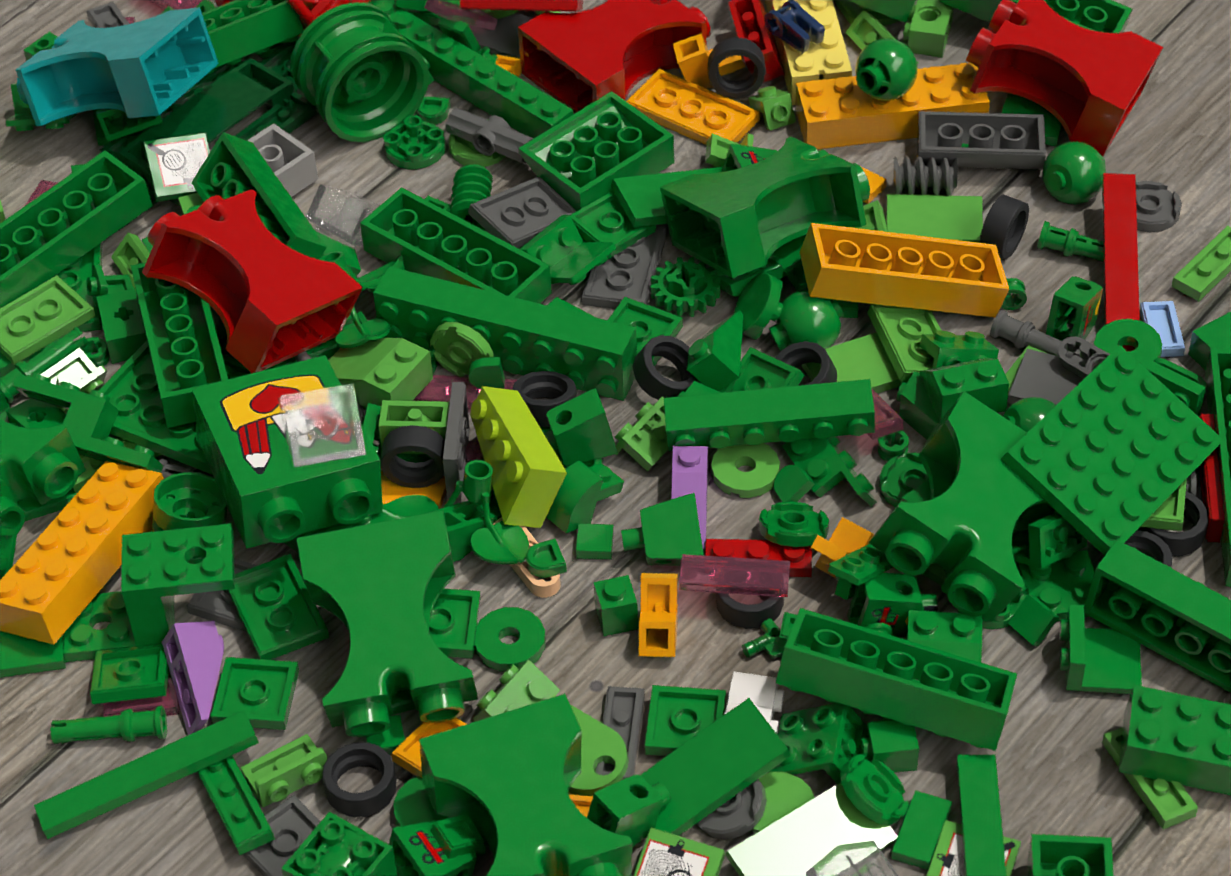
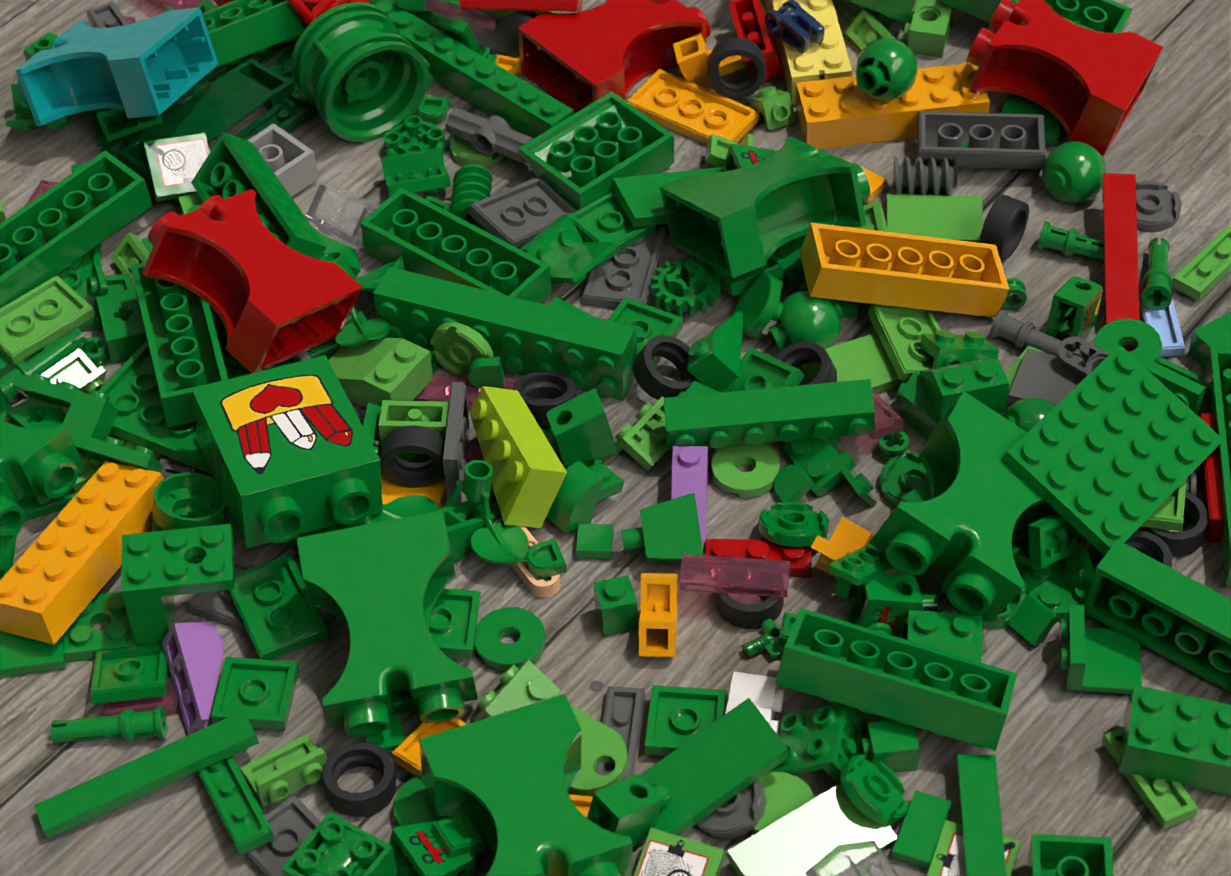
(322, 425): clear slope -> none
(416, 171): none -> green bracket
(1157, 279): none -> green pin

